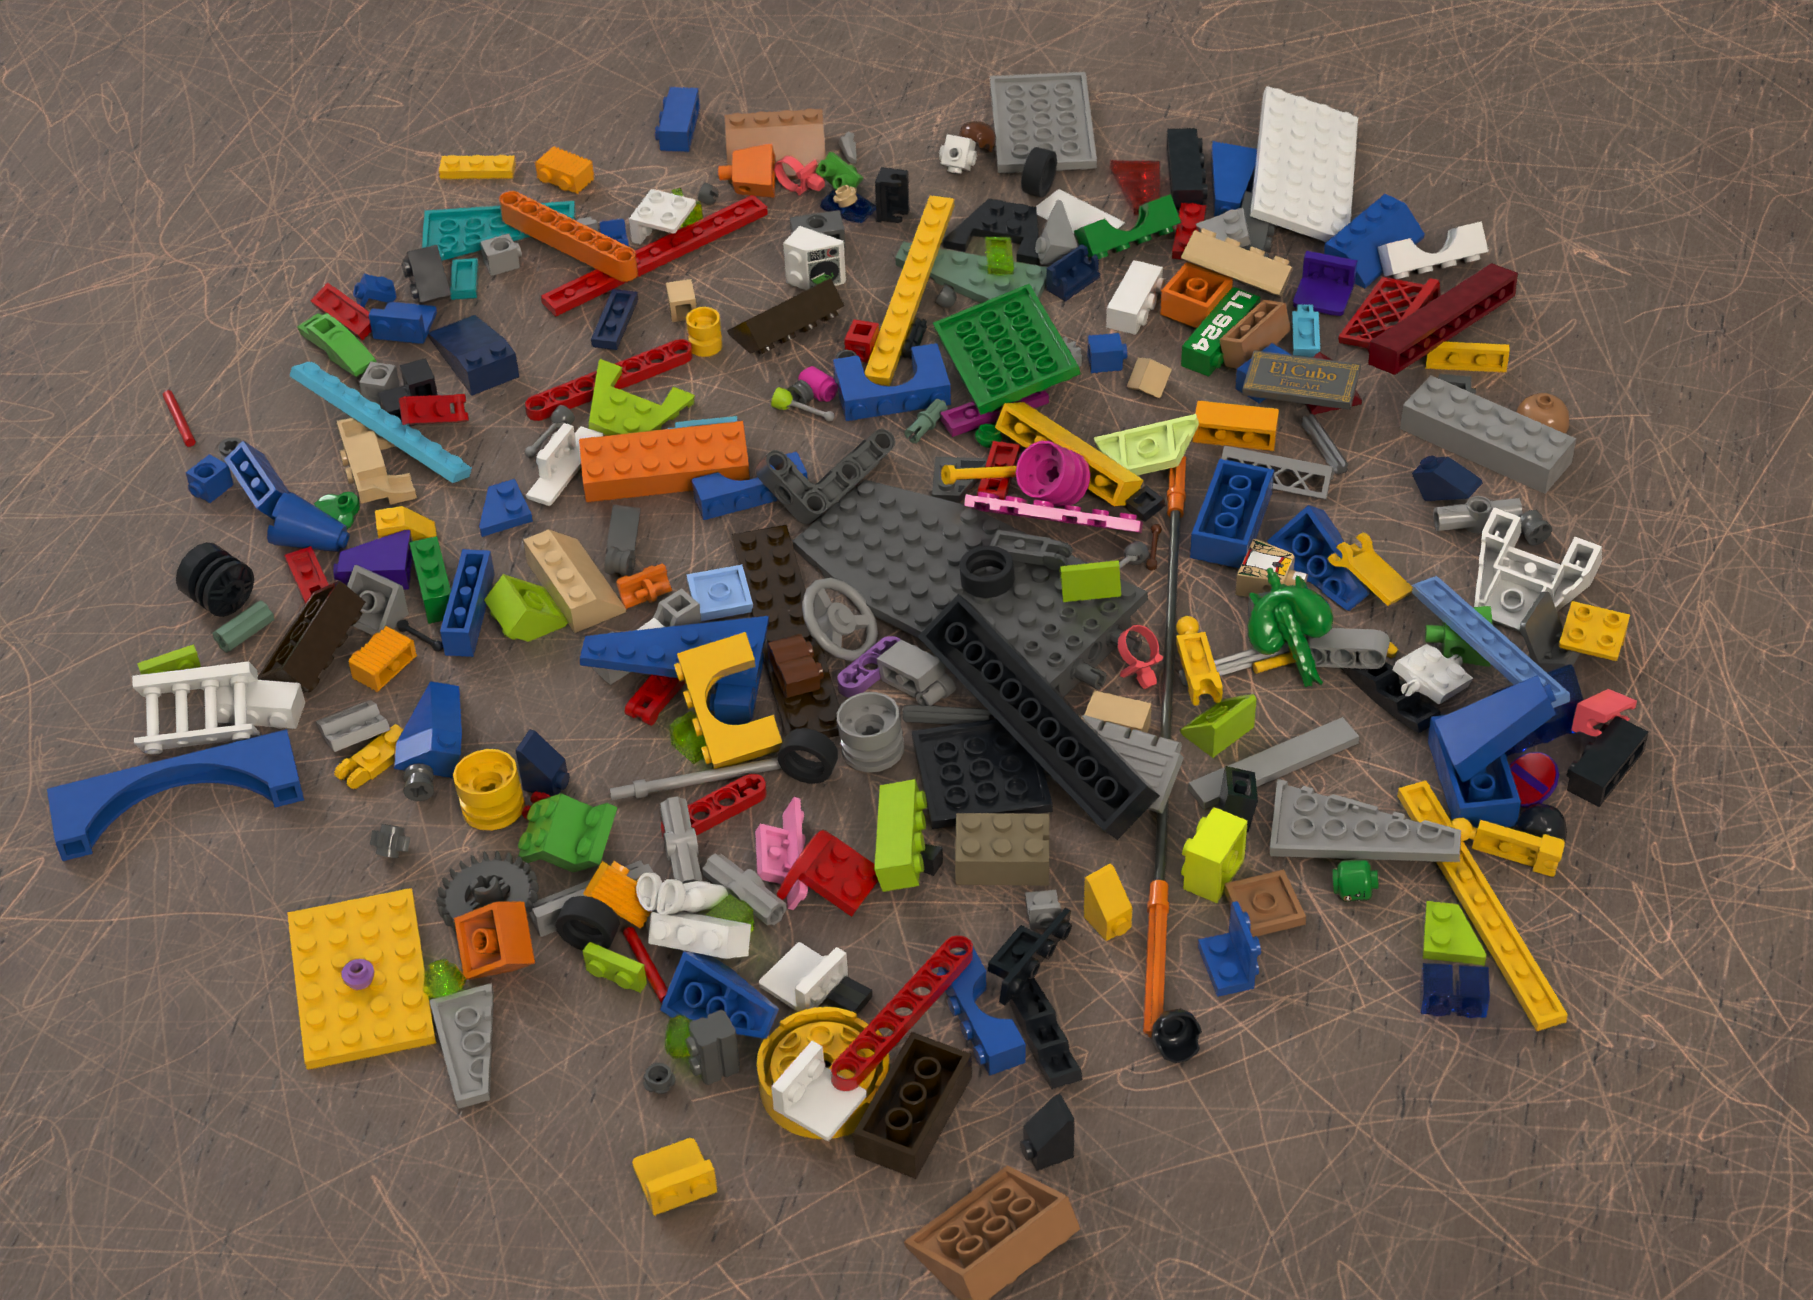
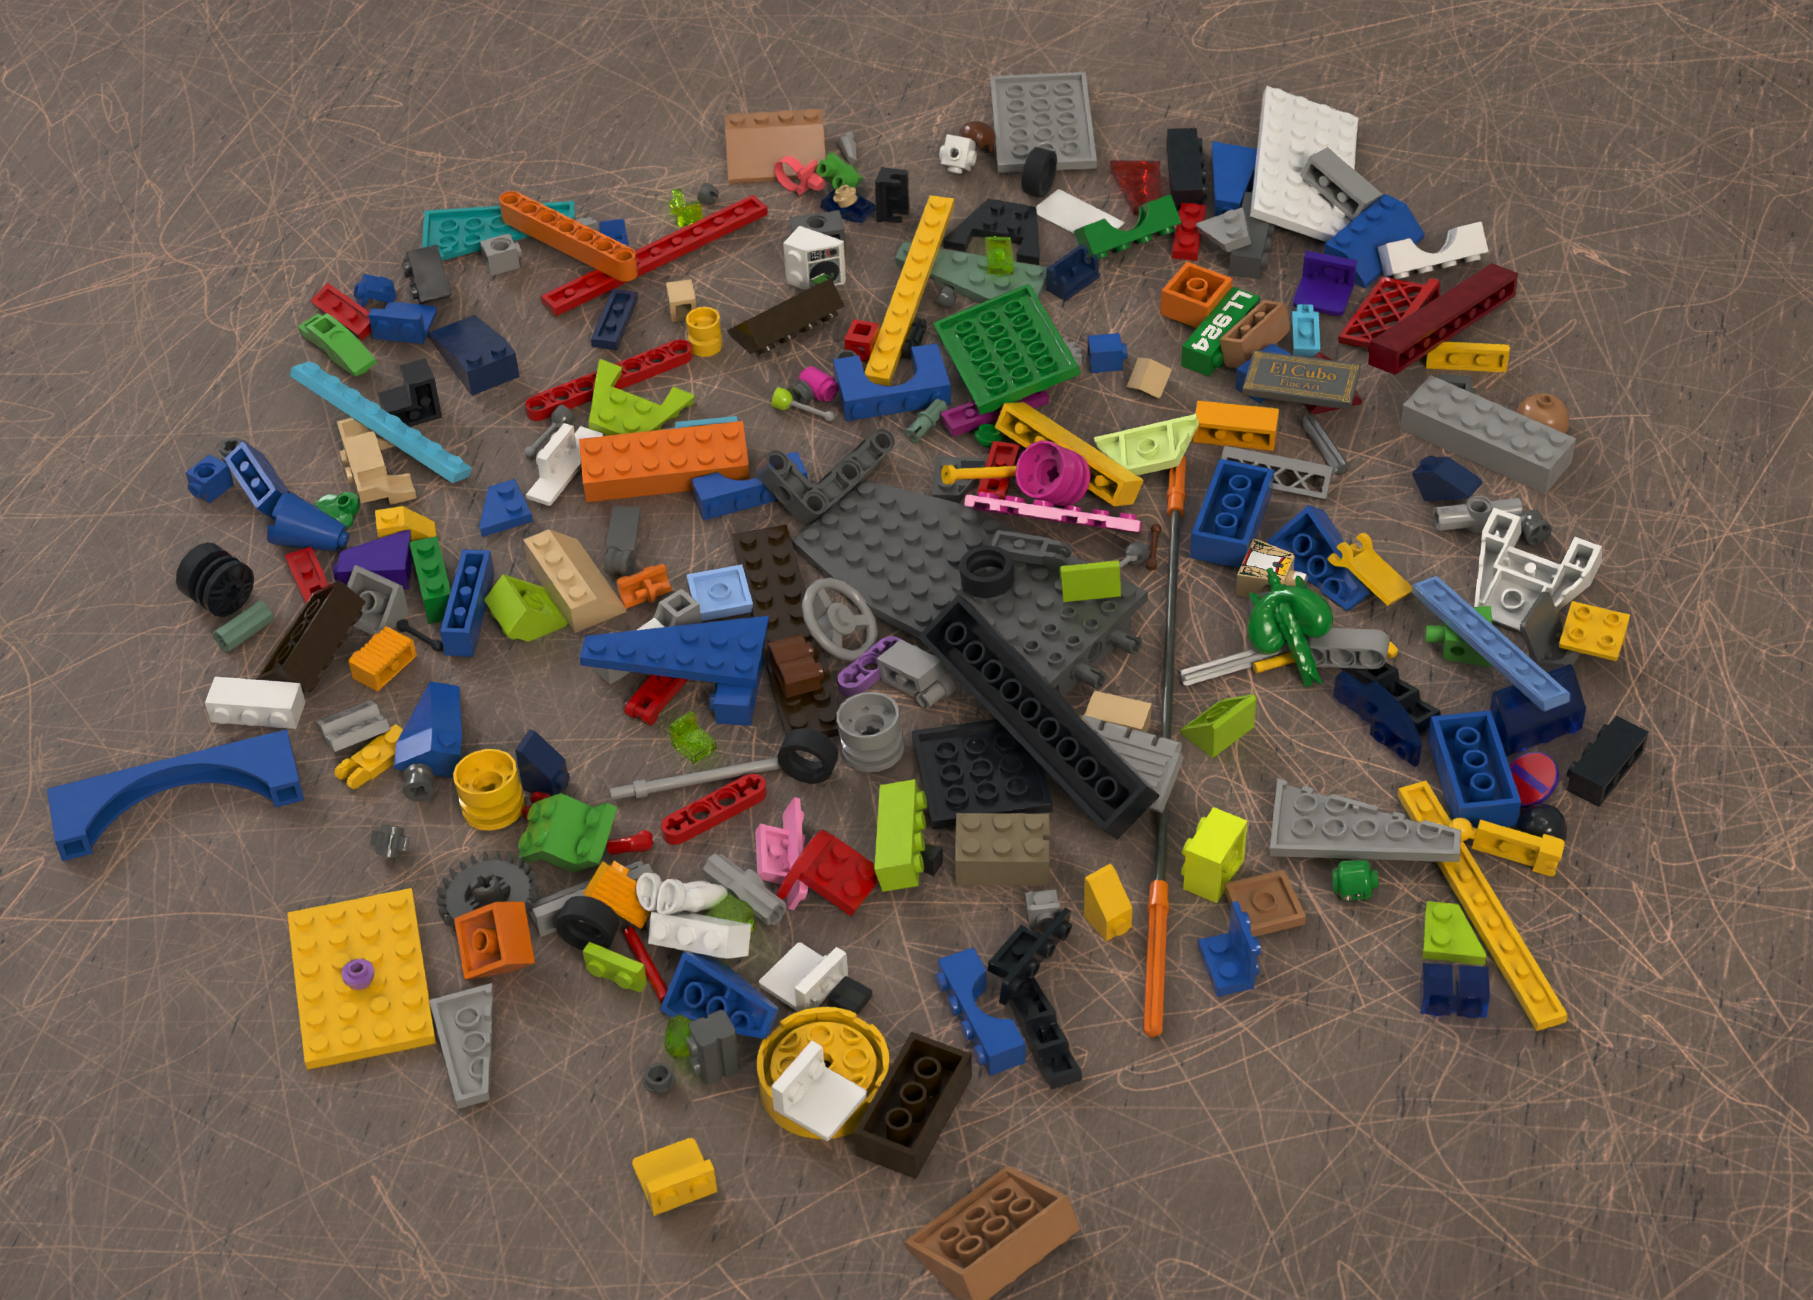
(176, 660): lime plate -> none
(179, 418): red bar -> none
(180, 684): white fence -> none
(378, 378): light grey brick -> none
(433, 409): red plate -> none
(442, 979): clear neon green cone -> none
(464, 278): teal tile -> none
(477, 167): yellow plate -> none
(564, 170): light orange brick -> none
(636, 843): none -> red arm
(659, 212): white bracket -> none
(678, 119): blue brick -> none
(680, 840): light grey piece -> none
(701, 670): yellow arch -> none
(751, 171): orange torso -> none
(901, 1024): red beam -> none
(944, 714): dark grey axle -> none
(1049, 1134): black slope -> none
(1057, 236): light grey slope -> none
(1135, 297): white brick -> none
(1145, 503): black plate -> none
(1146, 676): coral piece -> none
(1176, 1035): black hair -> none
(1197, 661): yellow plate -> none
(1238, 263): tan slope -> none
(1239, 793): black slope -> none
(1280, 759): light grey tile -> none
(1339, 183): none -> light grey brick
(1387, 717): none -> clear blue slope
(1432, 674): white plate -> none
(1495, 724): blue slope -> none
(1599, 710): coral hinge -> none

